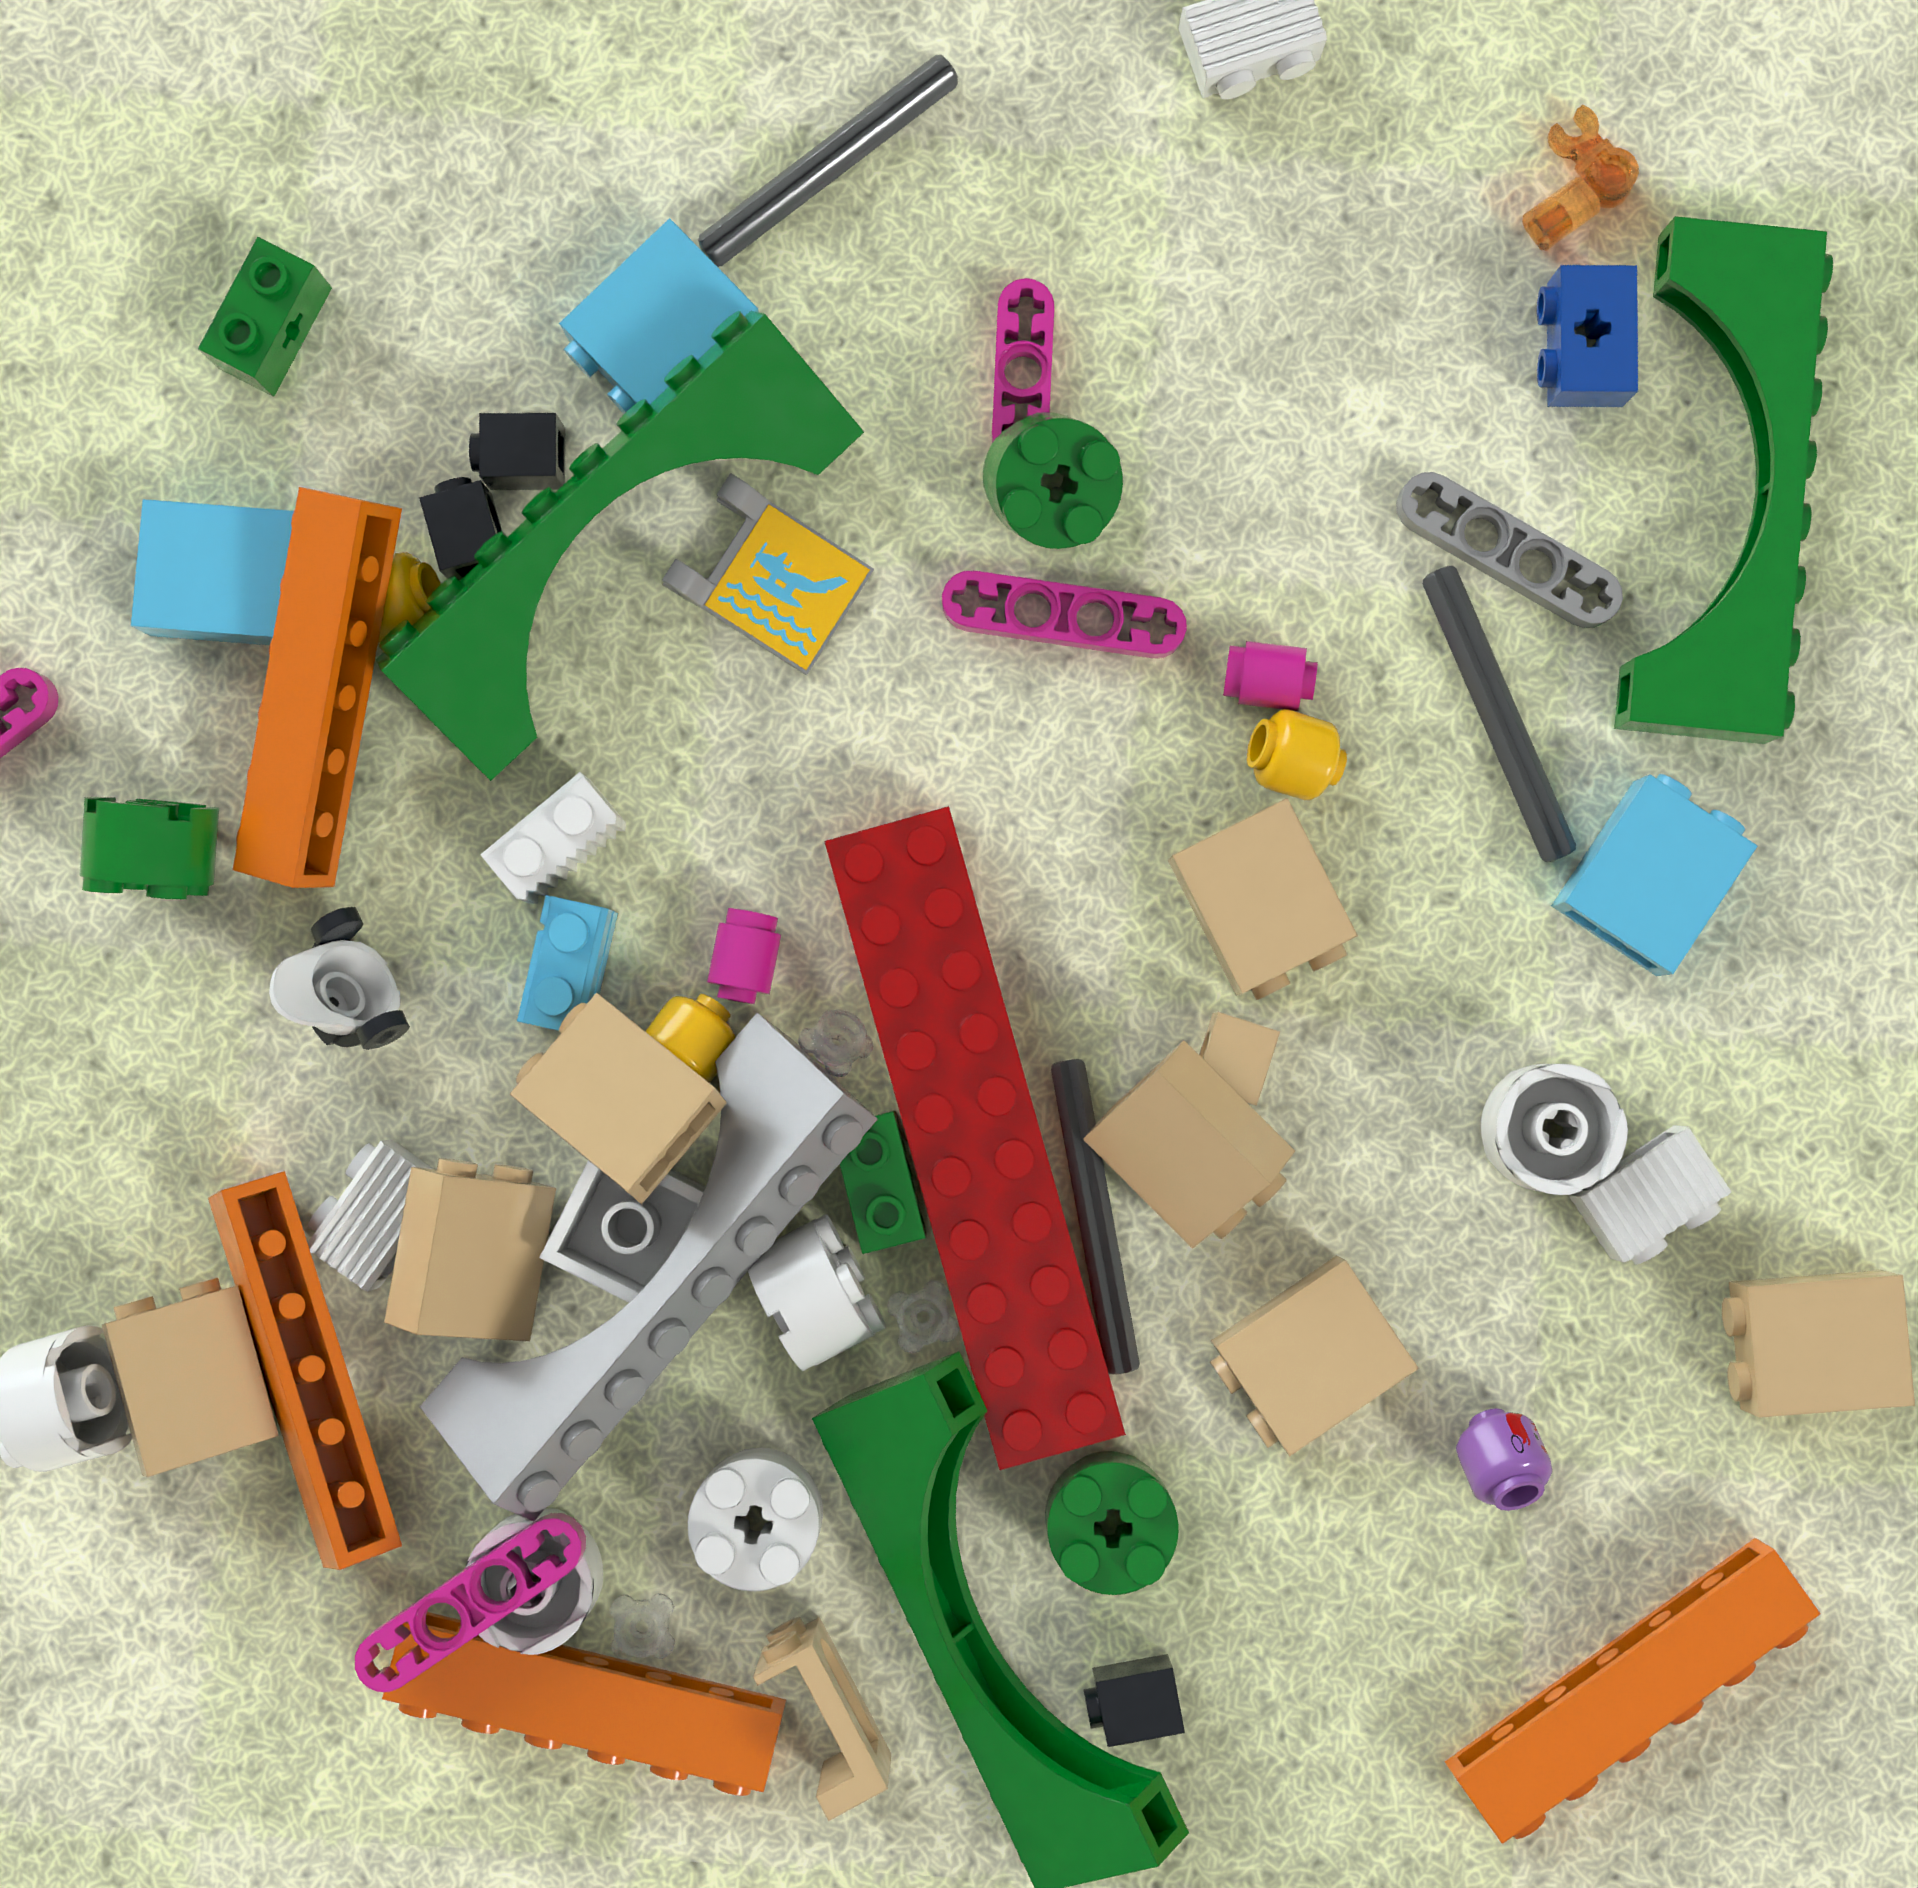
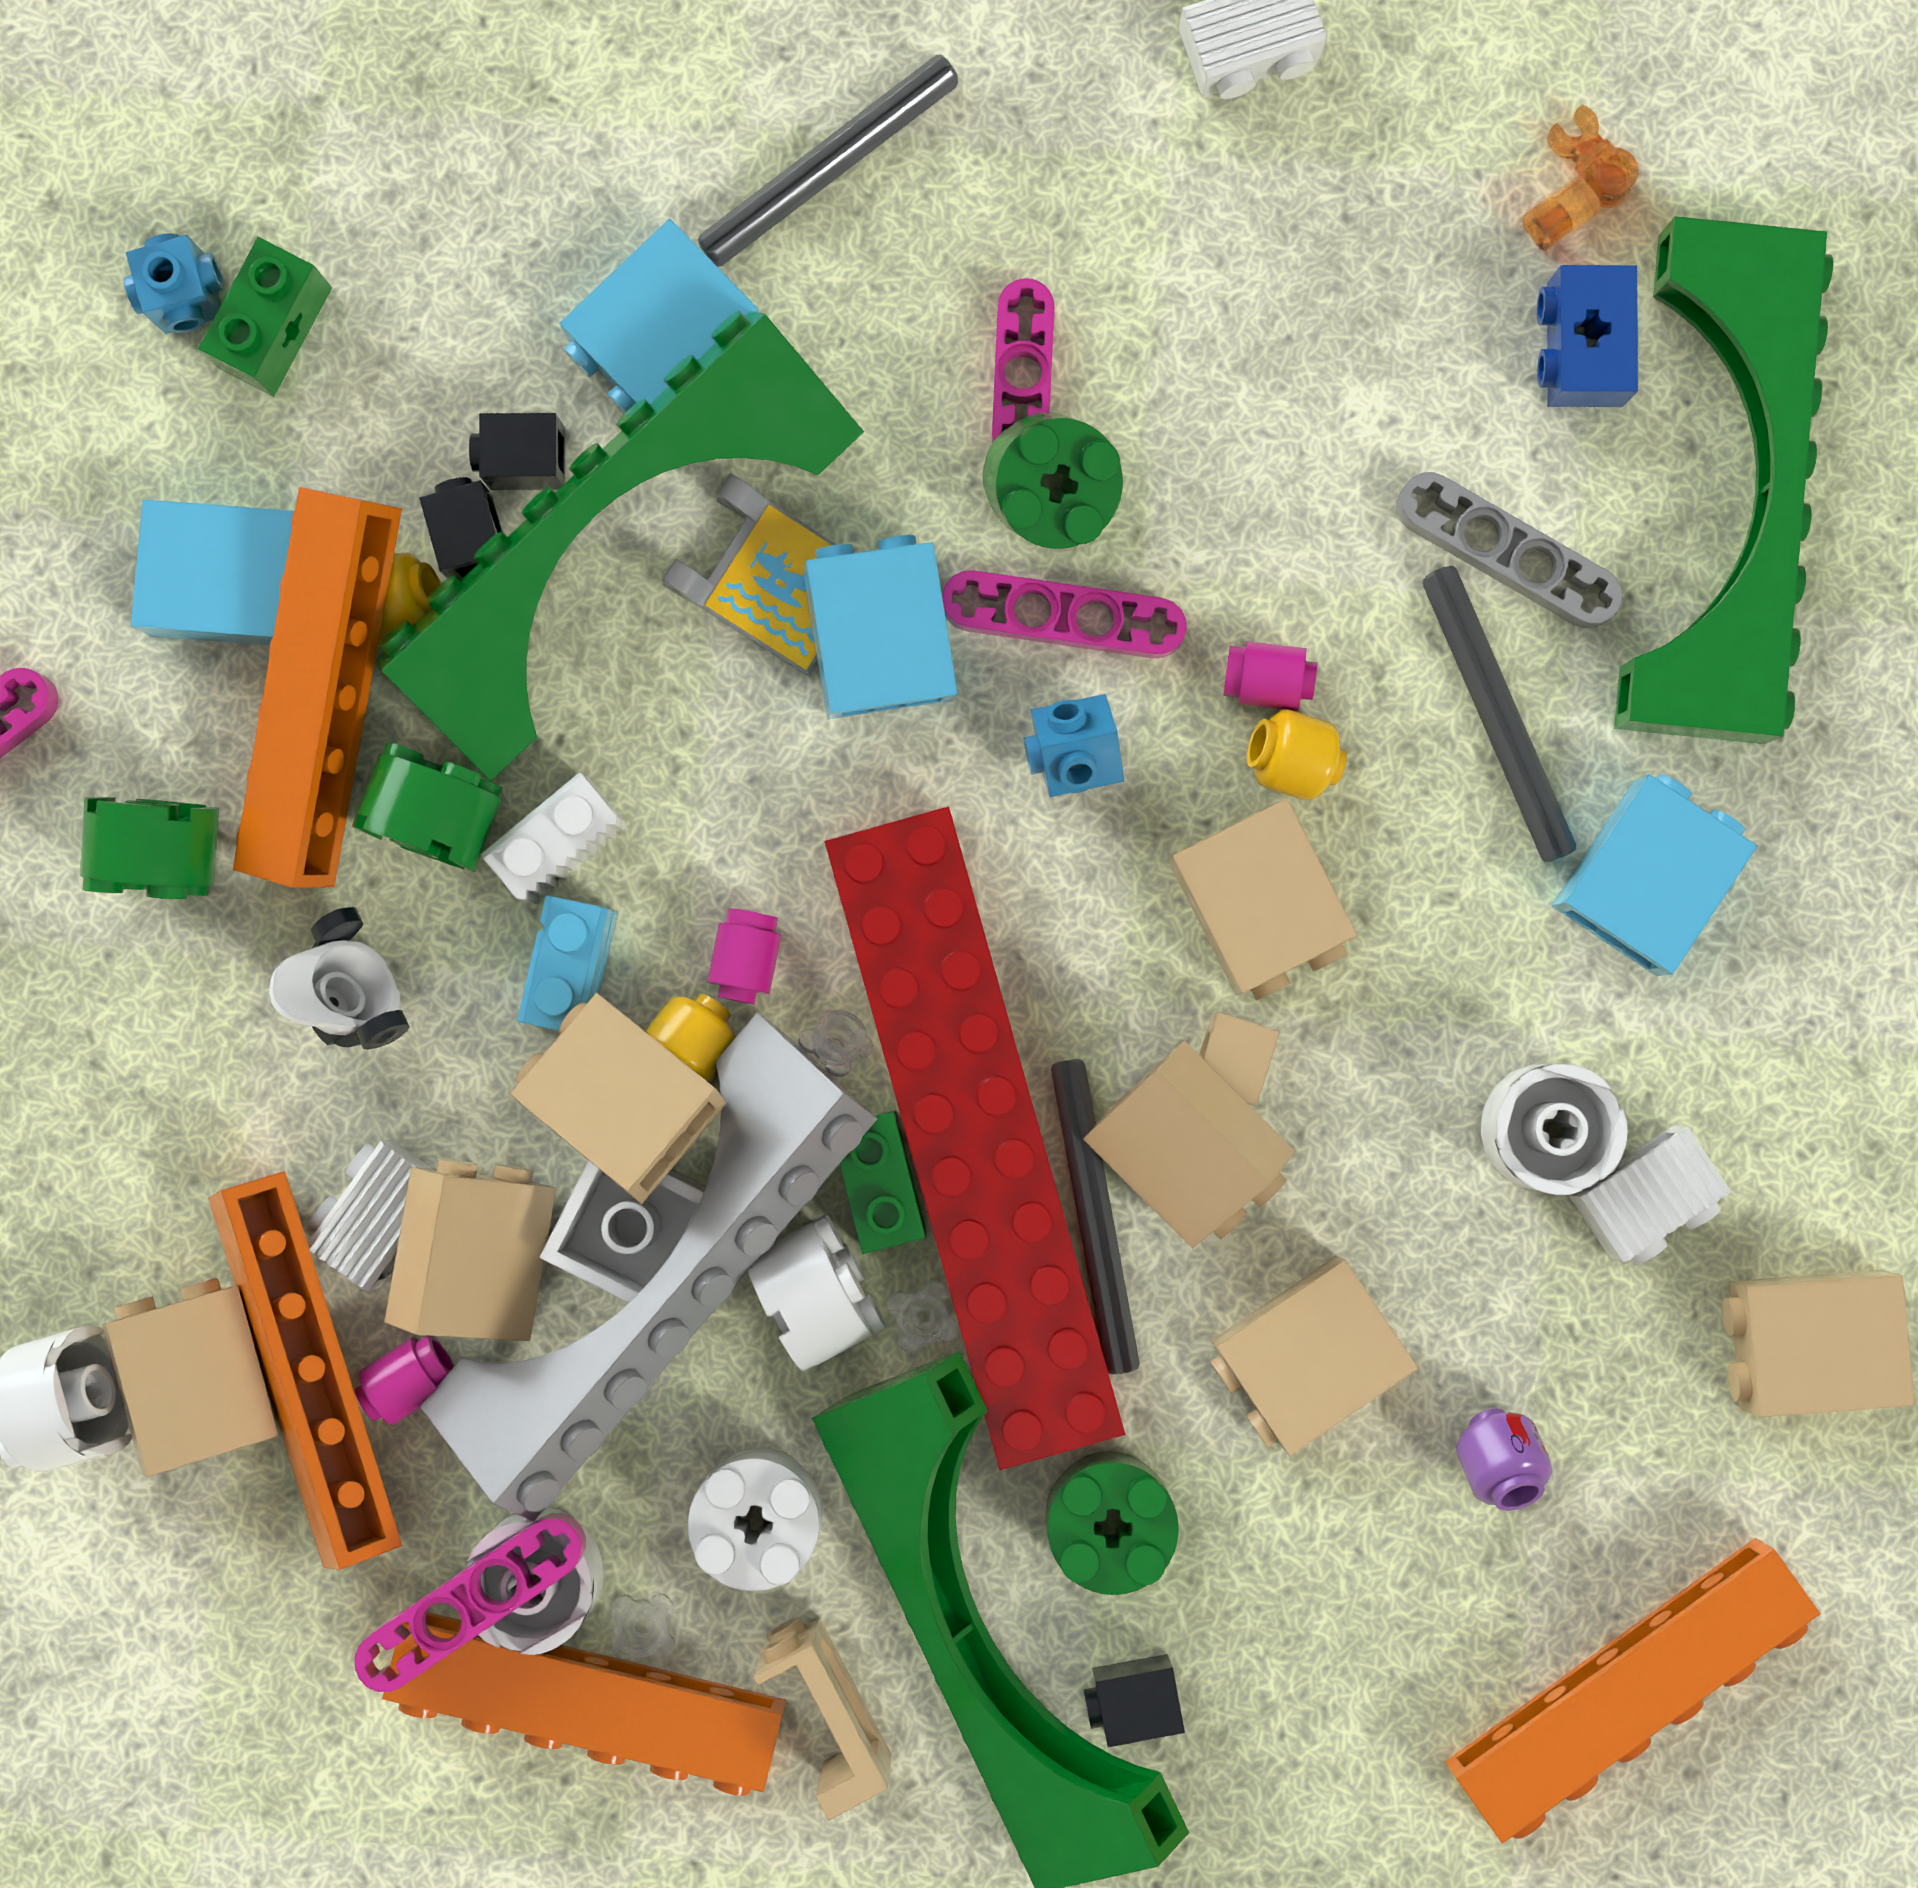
(174, 283): none -> dark azure brick
(402, 1379): none -> dark pink brick
(429, 807): none -> green brick
(879, 627): none -> medium azure brick
(1075, 745): none -> dark azure brick

